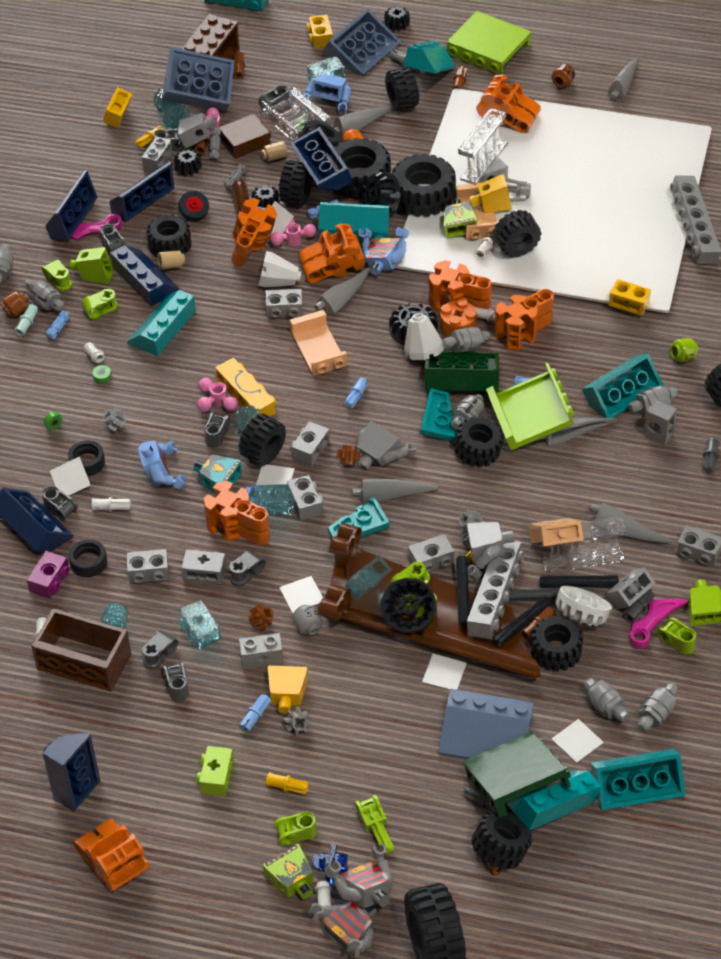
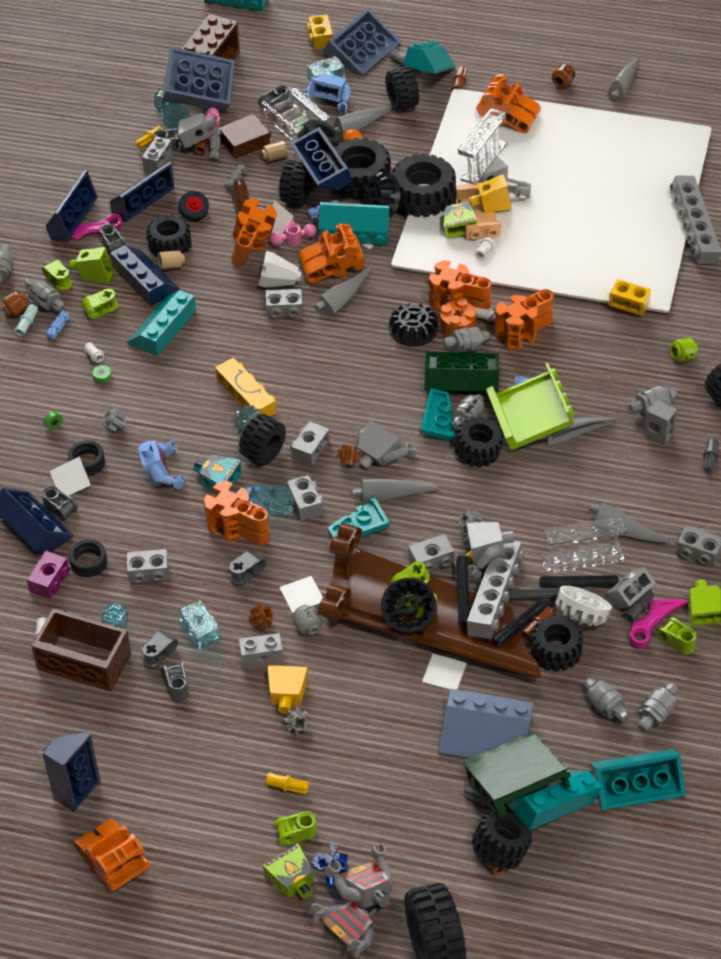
(110, 504): white axle -> none
(117, 107): yellow brick -> none
(187, 162): black gear -> none
(203, 566): light grey brick -> none
(215, 771): lime brick -> none
(216, 429): dark grey piece -> none
(217, 397): bright pink piece -> none
(239, 65): dark orange axle -> none
(255, 713): light blue axle -> none
(266, 195): black gear -> none
(274, 475): white sticker -> none
(317, 343): light nougat panel -> none
(323, 893): white pin -> none
(356, 392): light blue axle -> none
(368, 577): clear light blue brick -> none
(374, 819): lime connector -> none
(383, 252): light blue torso -> none
(397, 18): black gear -> none
(422, 338): white cone -> none
(487, 42): lime panel -> none
(517, 233): black tyre -> none
(556, 531): light nougat panel -> none
(577, 740): white sticker -> none
(618, 388): teal slope -> none

